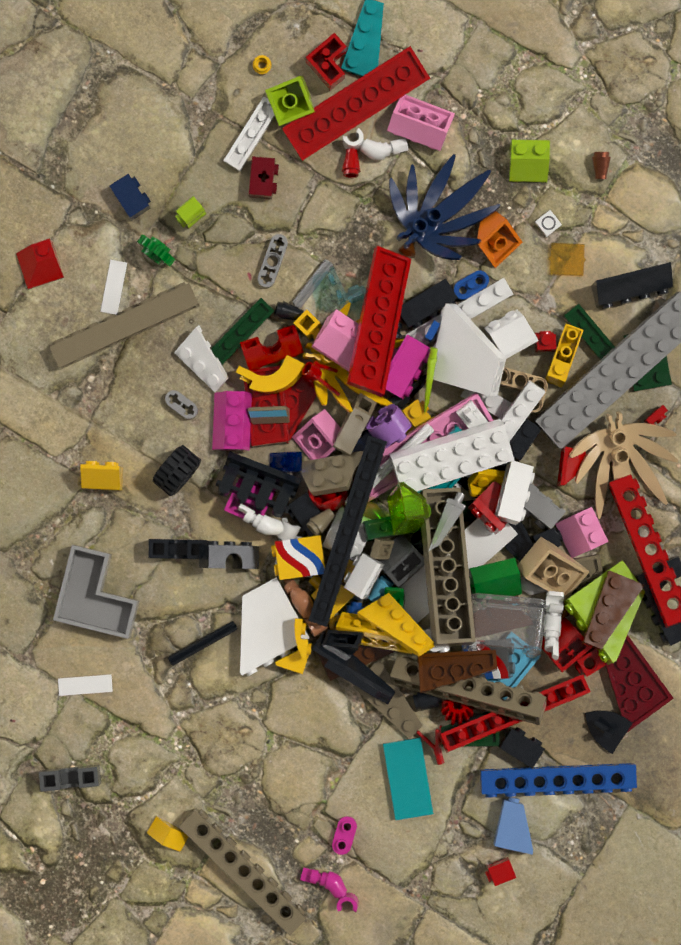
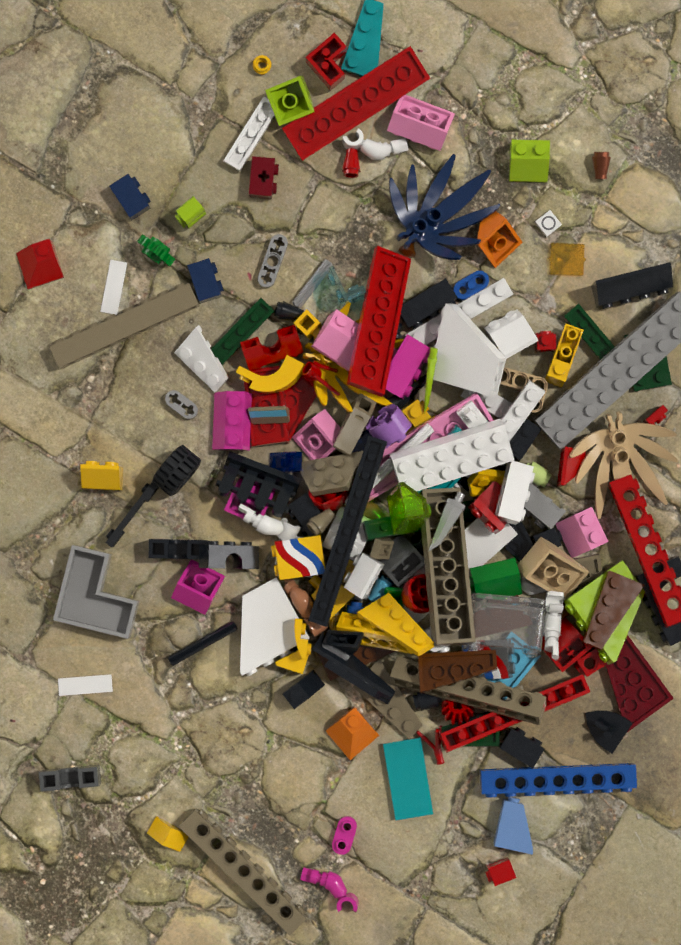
(115, 535): none -> black container
(197, 587): none -> dark pink slope
(204, 280): none -> dark blue brick
(303, 689): none -> black slope
(352, 733): none -> orange slope
(415, 594): none -> red cylinder
(431, 330): blue tile -> none
(541, 474): none -> yellowish green brick

